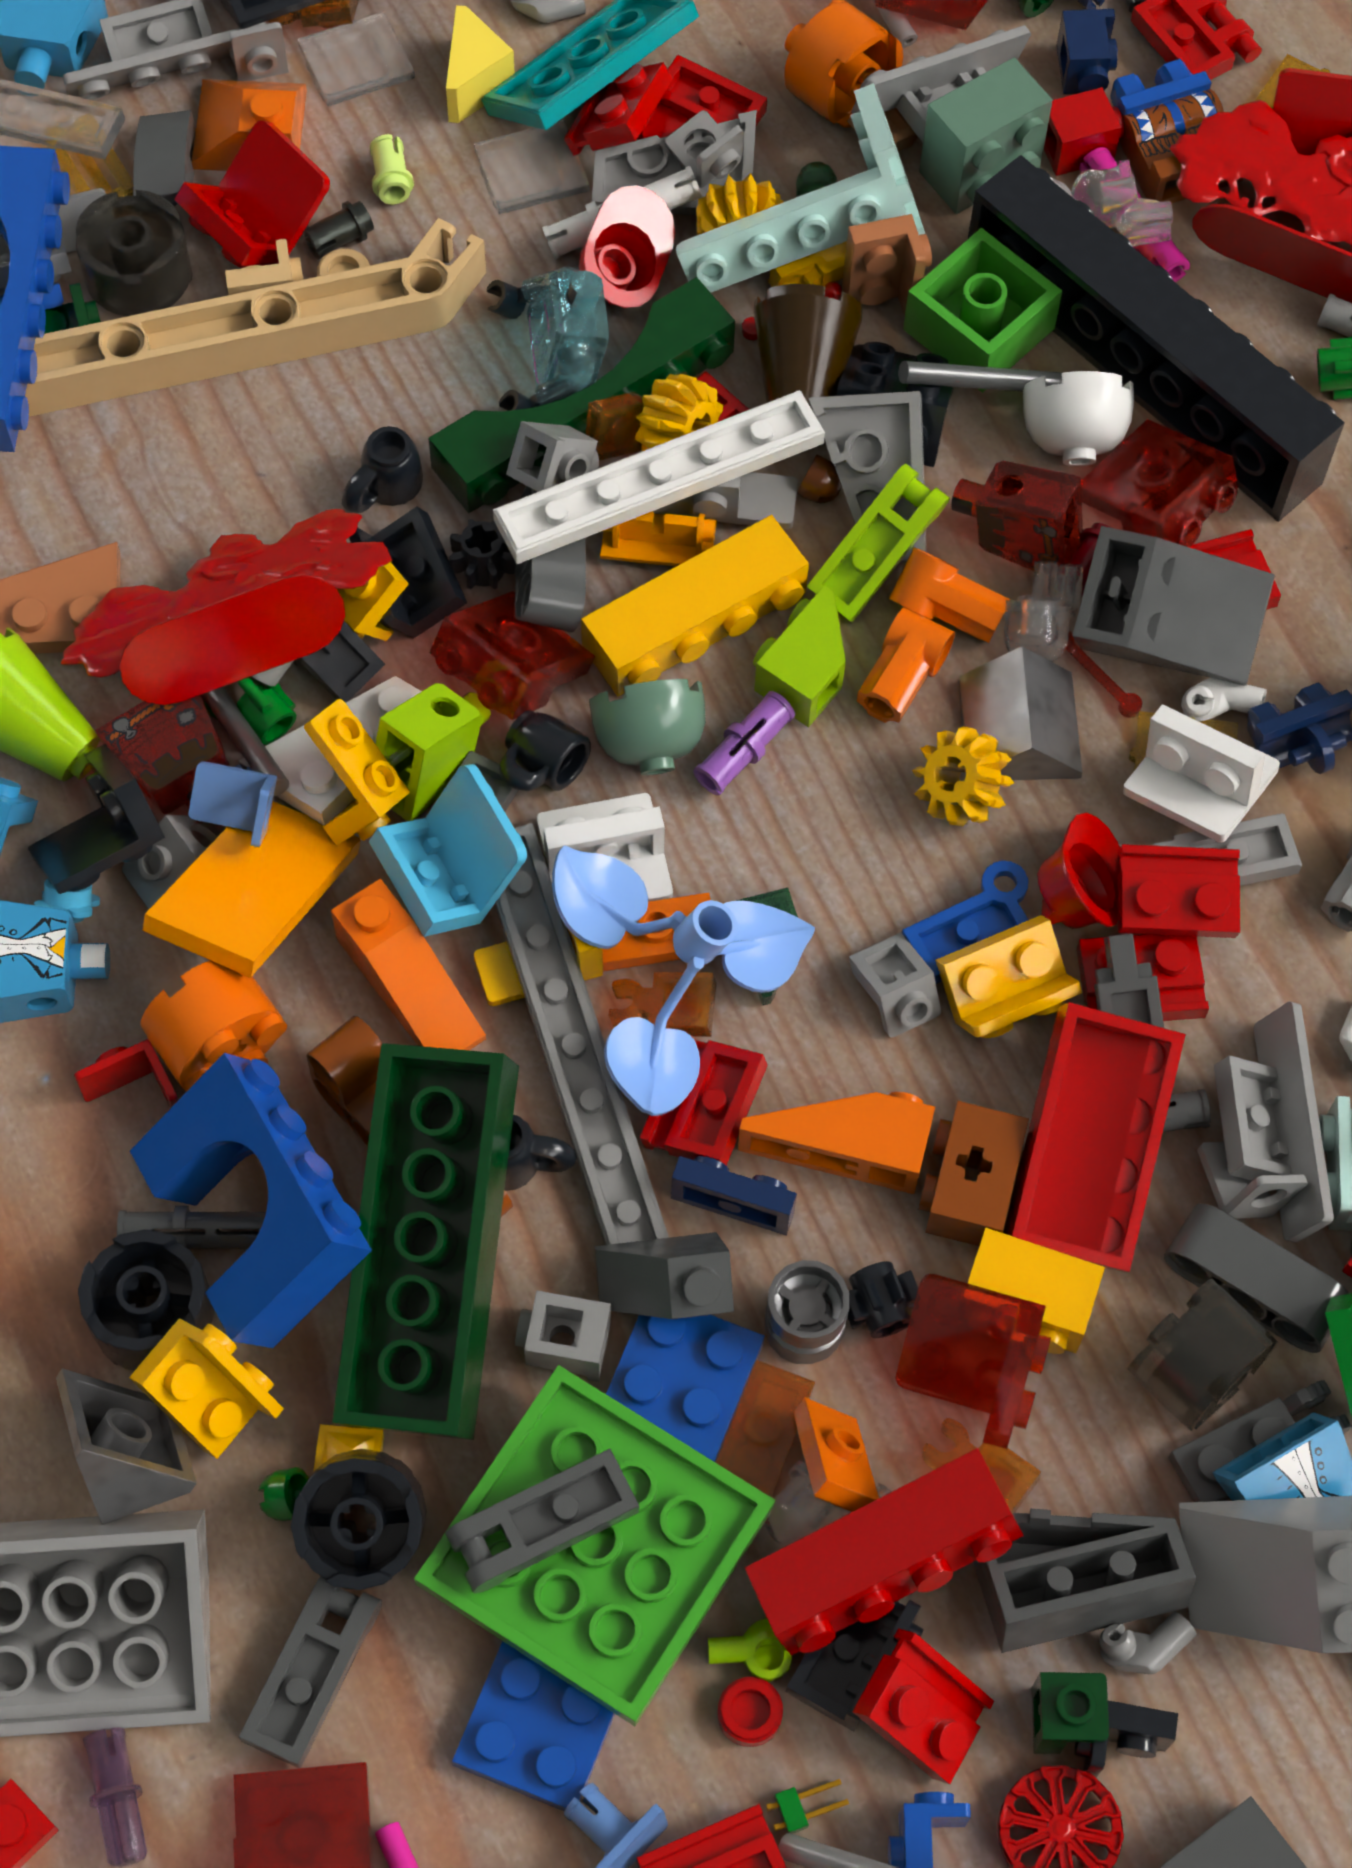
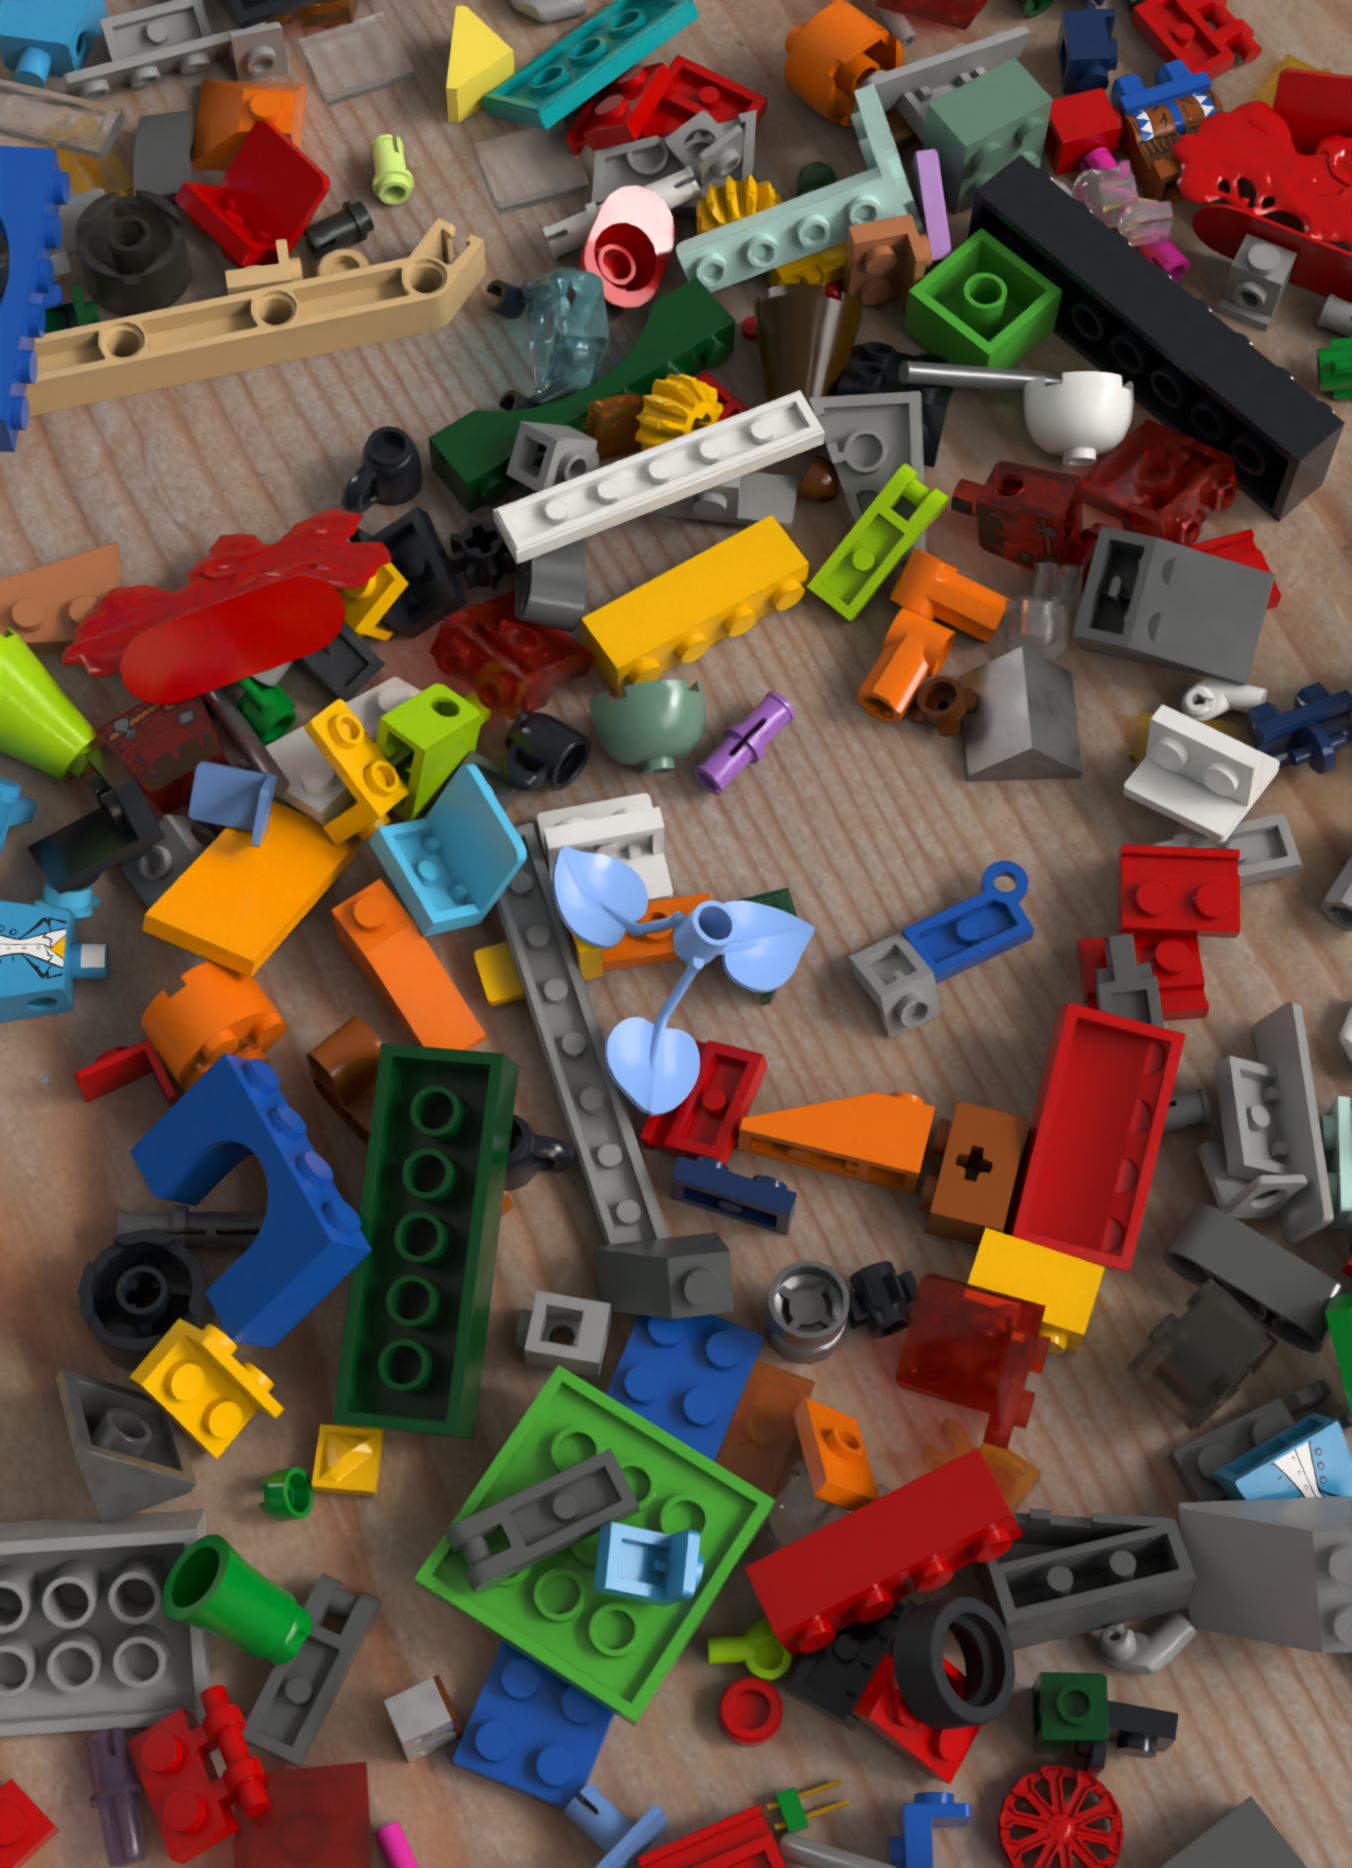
(182, 1779): none -> red plate
(234, 1601): none -> green plant
(333, 1544): black brick -> none
(423, 1718): none -> flat silver piece
(647, 1564): none -> dark azure bracket
(658, 539): light orange hinge -> none
(692, 1013): clear orange plate -> none
(806, 659): lime slope -> none
(921, 1666): none -> black tyre
(931, 202): none -> lavender tile
(939, 692): none -> reddish brown plate
(941, 774): yellow gear -> none
(1006, 979): yellow bracket -> none
(1082, 876): red piece -> none
(1129, 703): clear red hinge -> none
(1256, 282): none -> light grey brick

